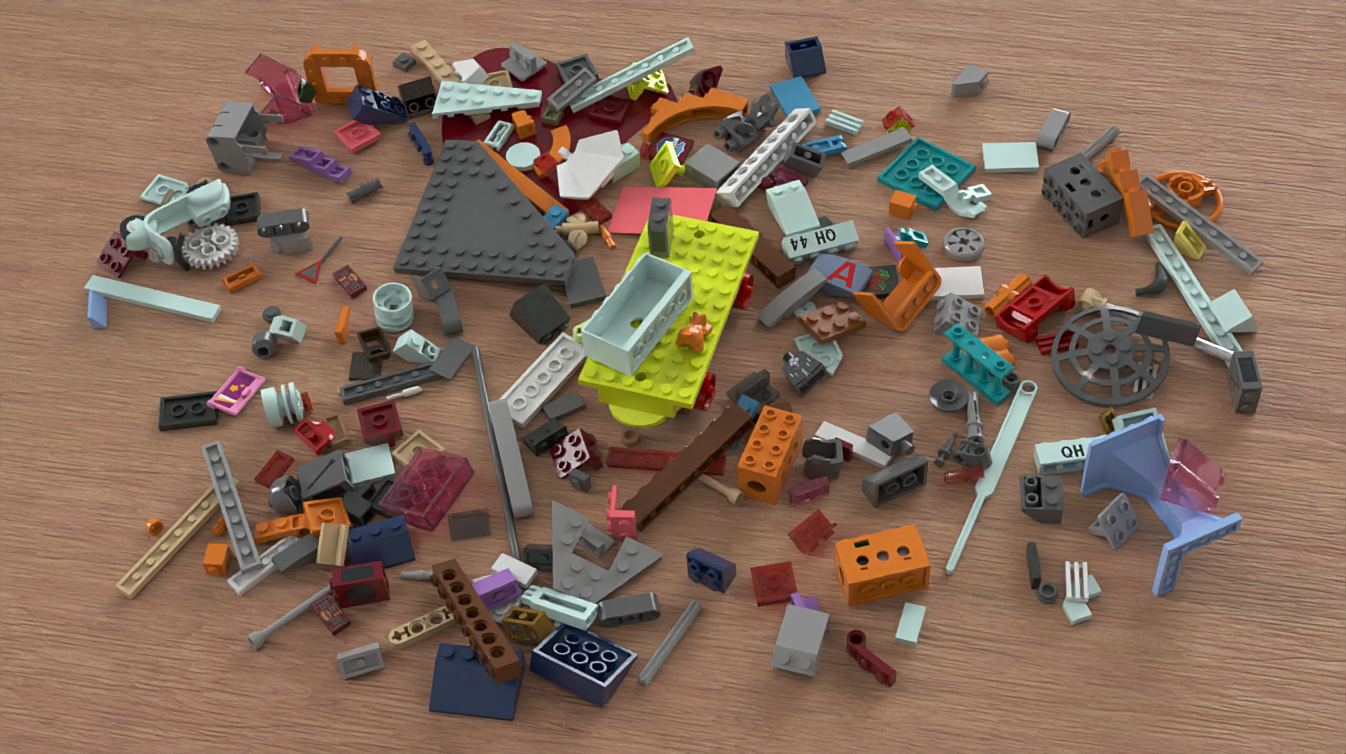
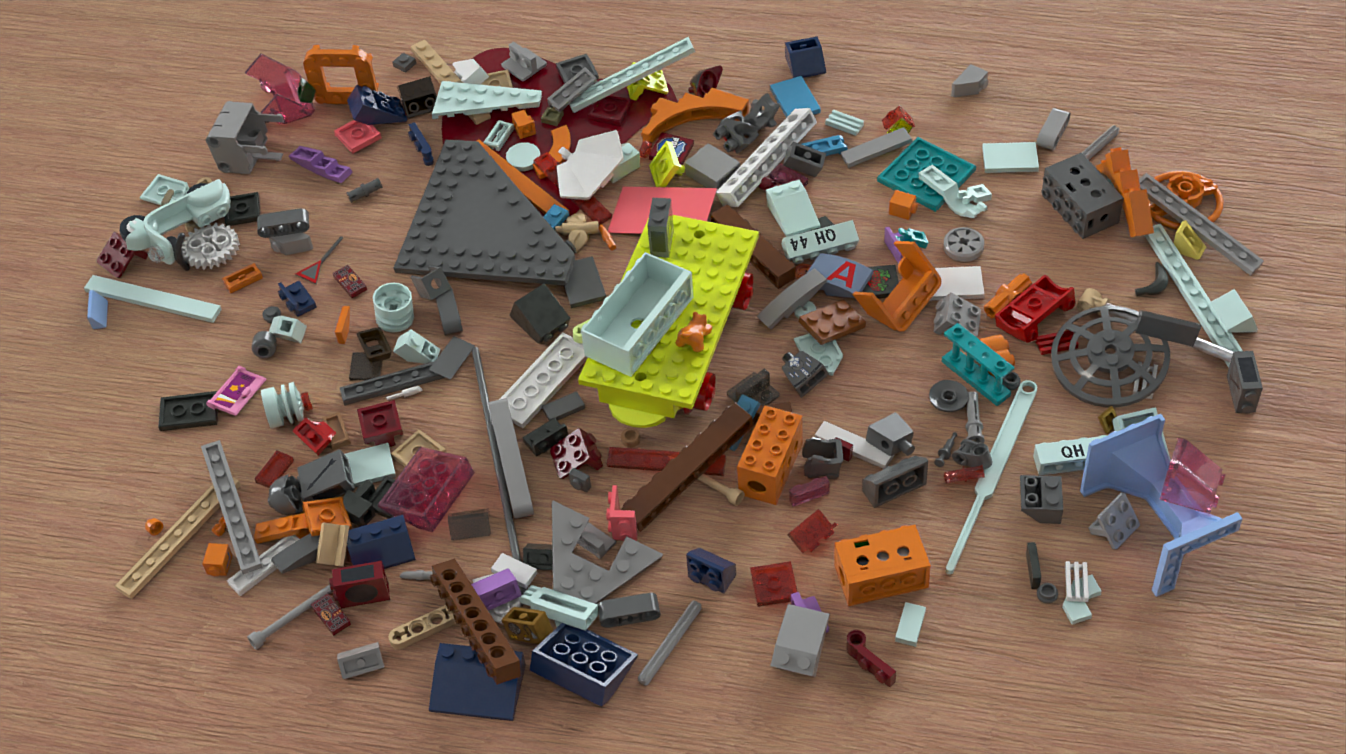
(296, 298): none -> dark blue bracket
(801, 270): none -> clear red tile

